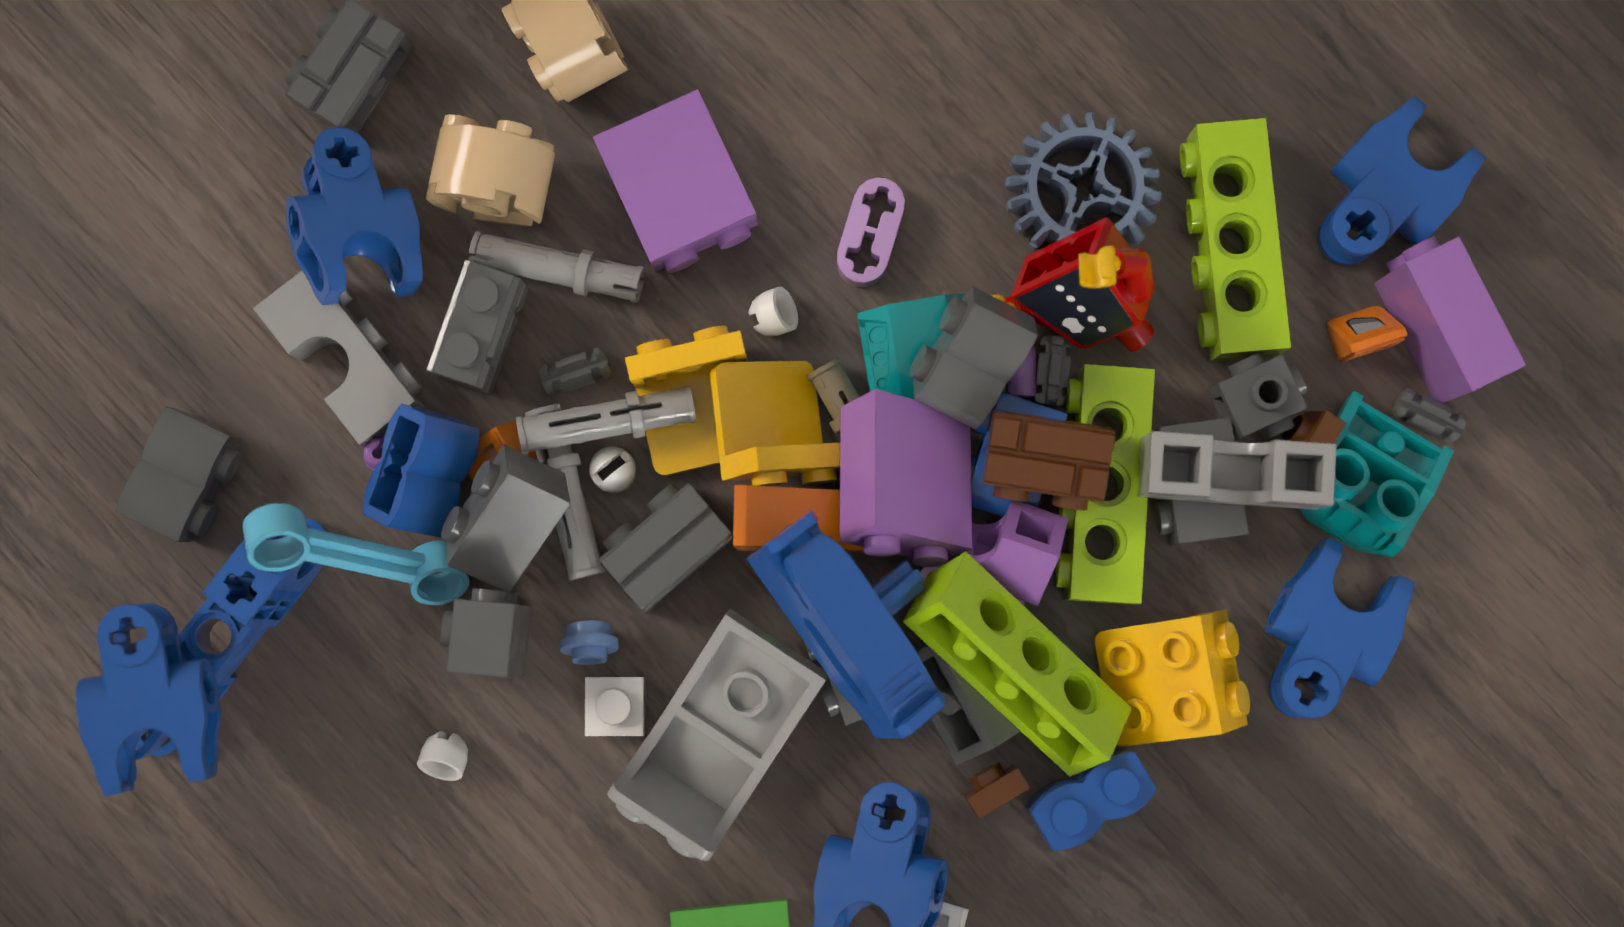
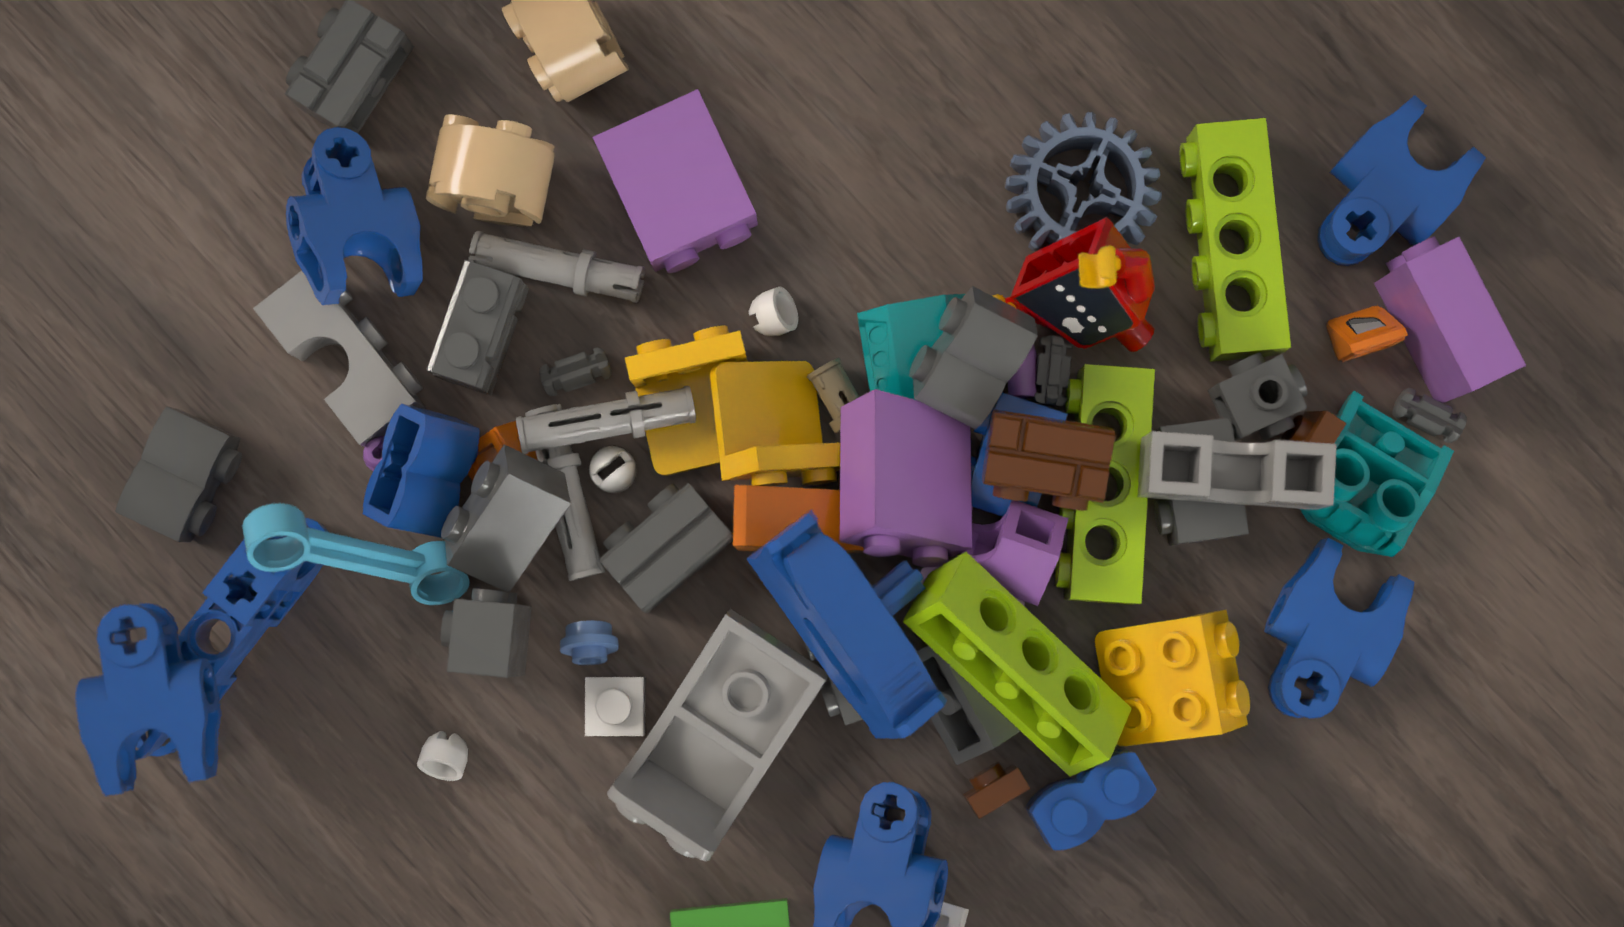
(857, 229): lavender beam -> none

